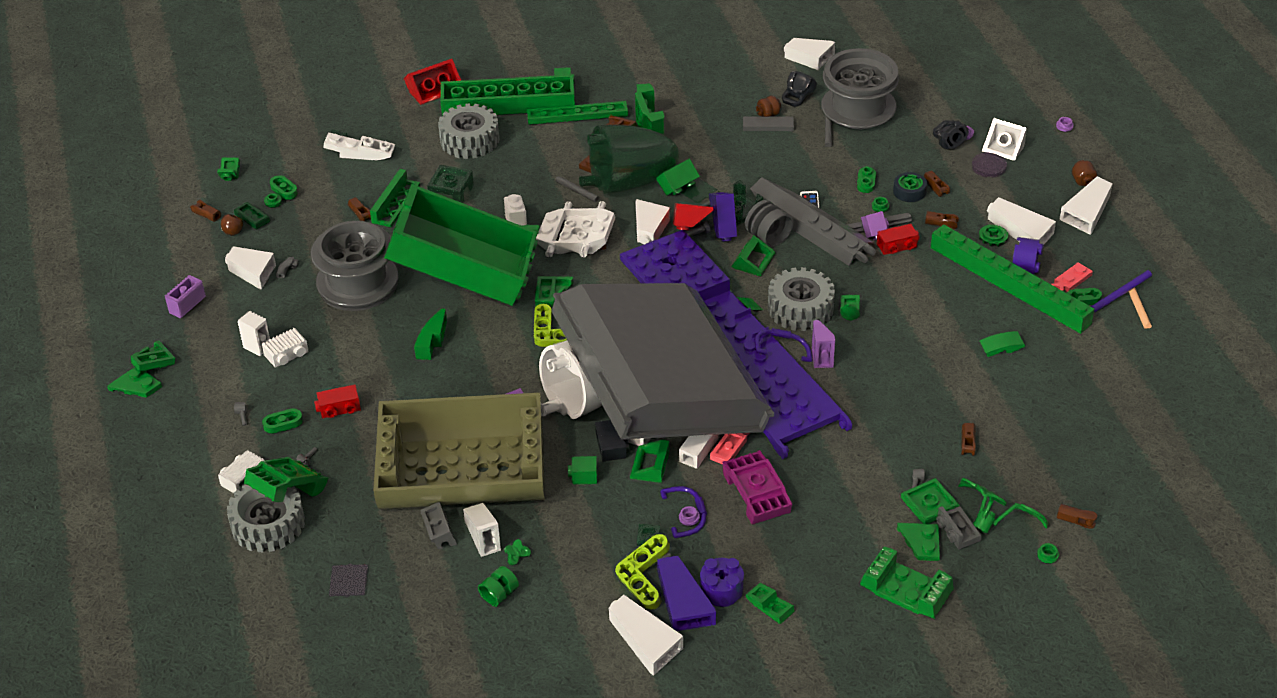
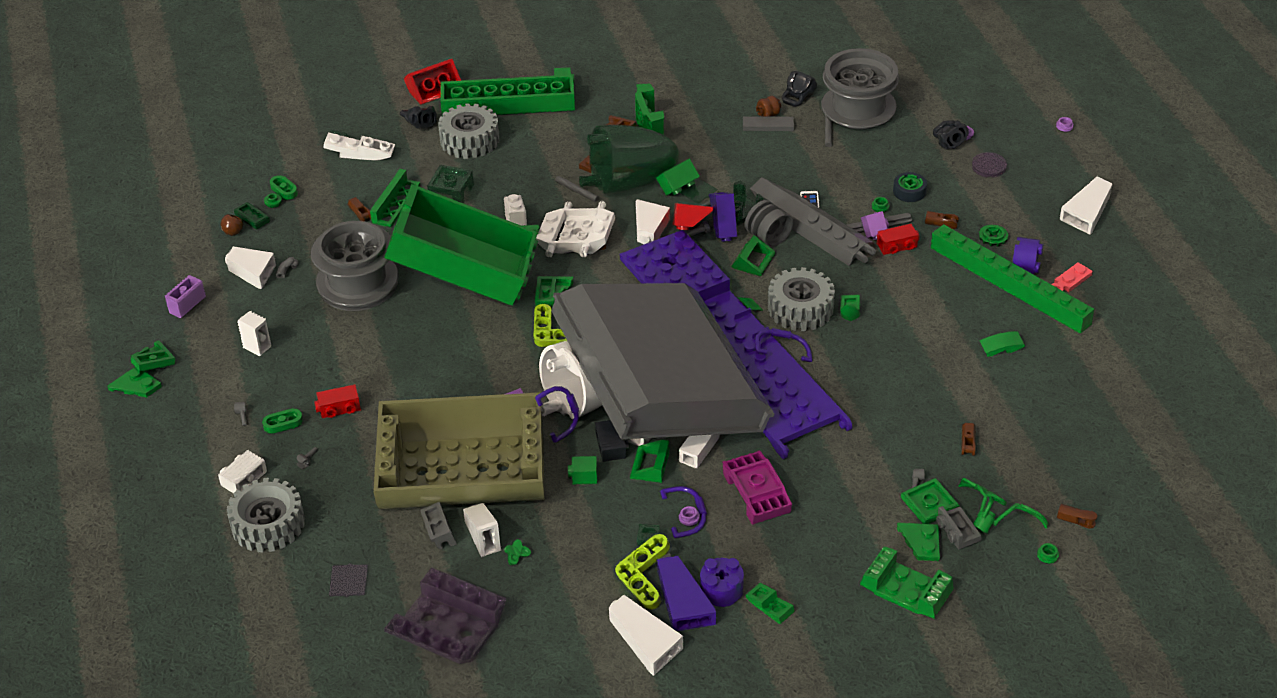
(206, 211): reddish brown bar -> none
(229, 168): green bracket -> none
(276, 475): green plate -> none
(285, 347): white brick -> none
(420, 117): none -> black piece
(431, 336): green slope -> none
(455, 609): none -> clear purple slope
(498, 585): green wheel -> none
(573, 406): none -> dark purple piece
(577, 112): green plate -> none
(728, 447): coral plate -> none
(809, 51): white slope -> none
(822, 346): medium lavender tile -> none
(866, 179): green plate -> none
(936, 183): reddish brown bar -> none
(1005, 139): white slope -> none
(1020, 221): white slope -> none
(1084, 172): reddish brown head -> none
(1085, 295): green beam -> none
(1122, 290): dark purple bar -> none
(1140, 309): light nougat bar -> none

